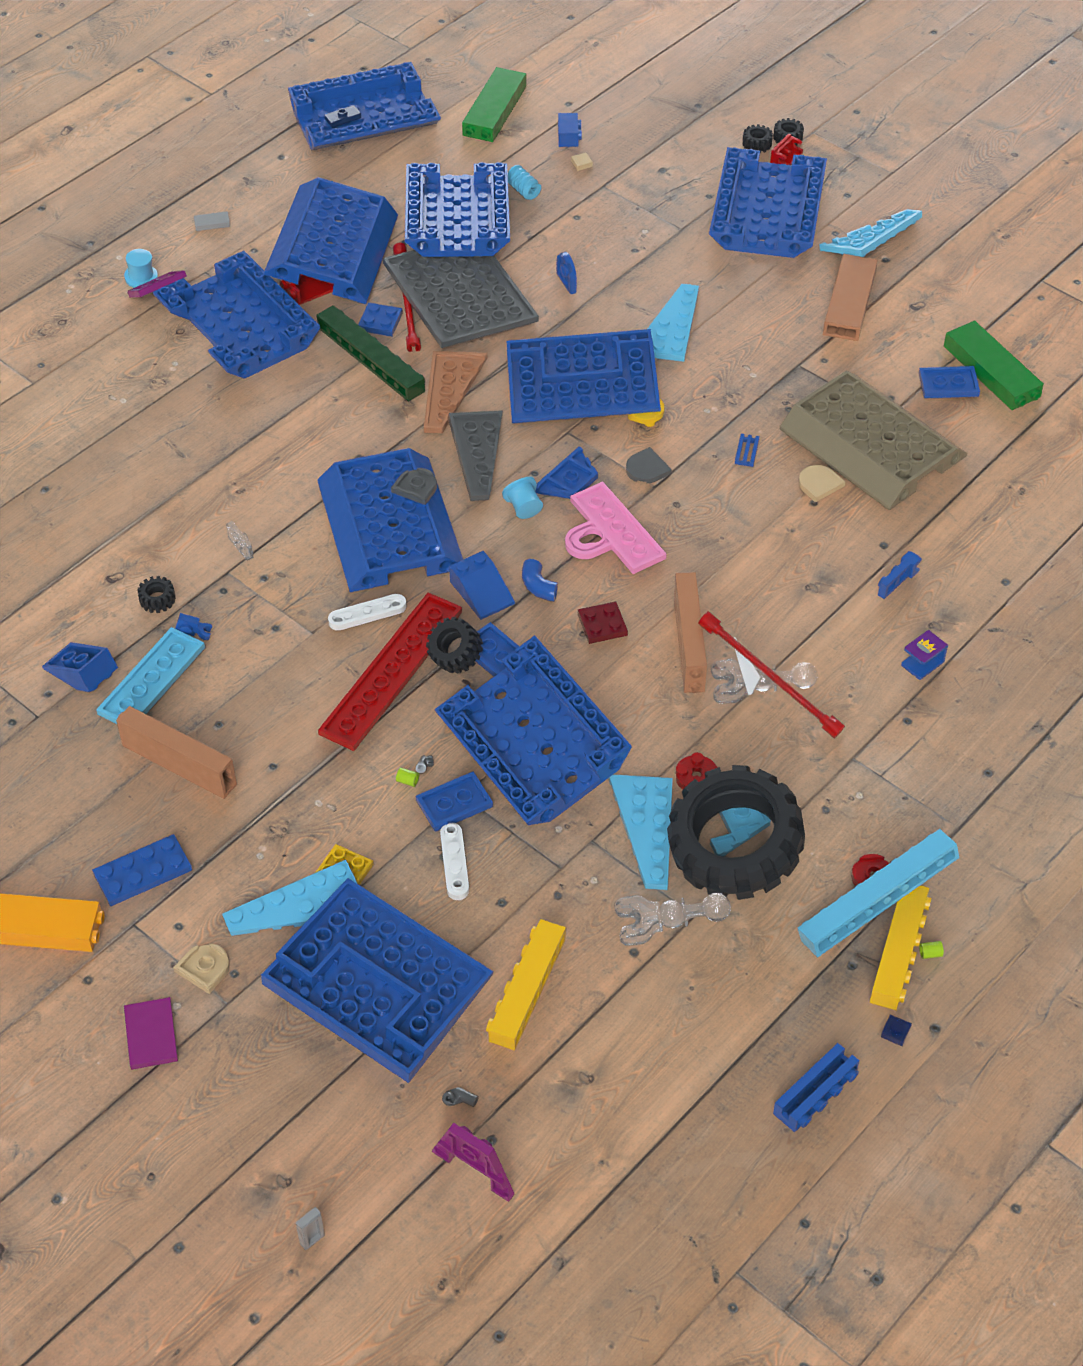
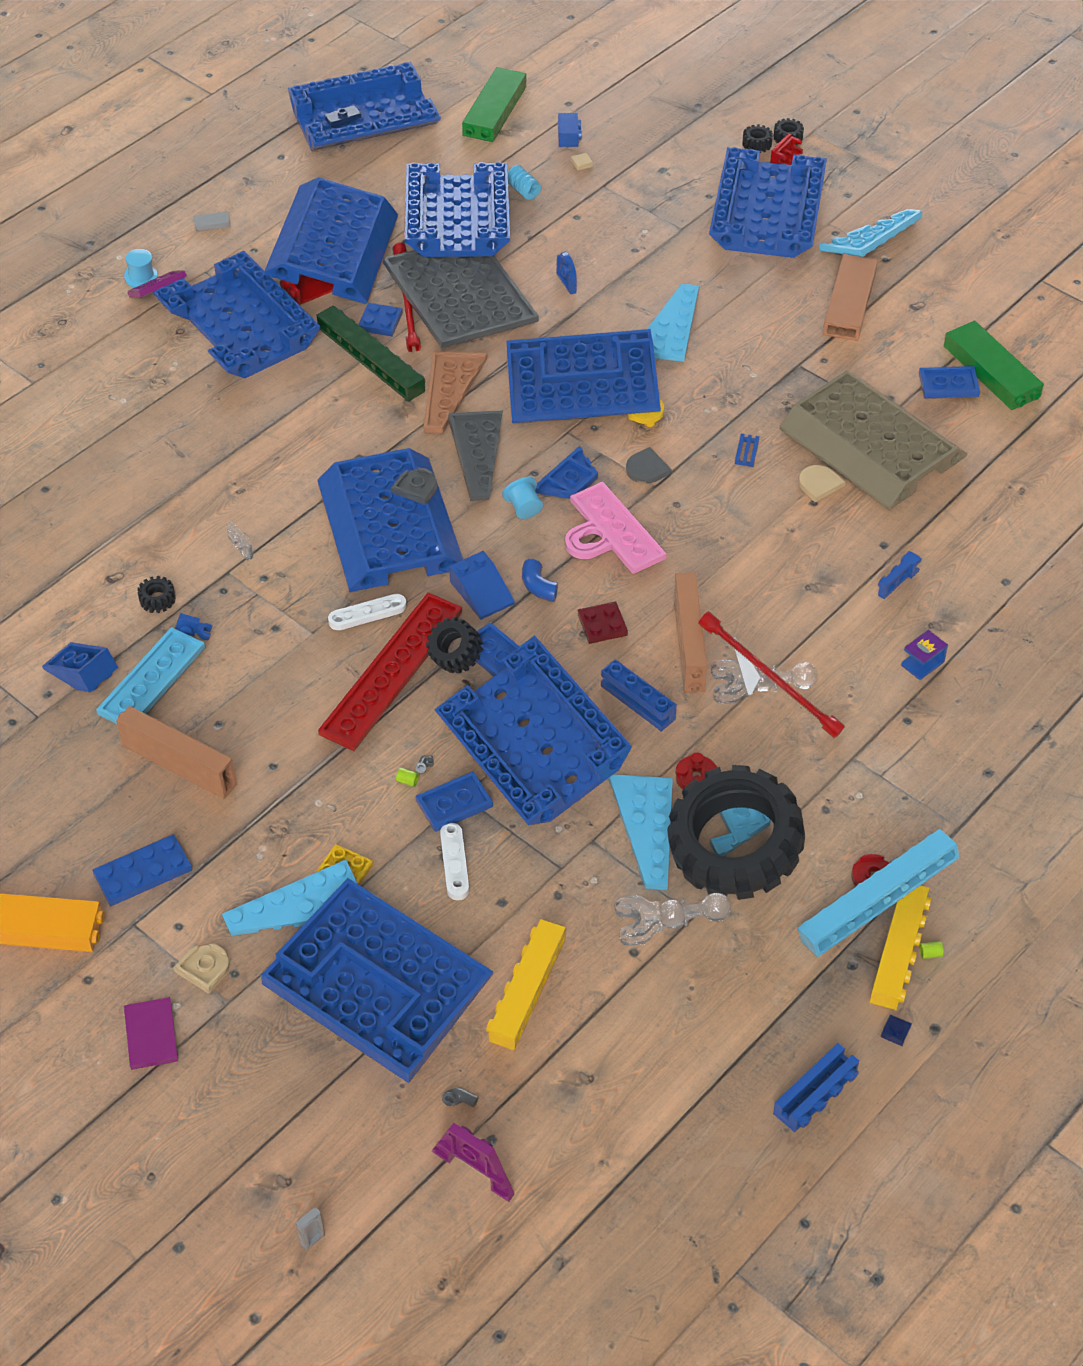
(638, 695): none -> blue brick

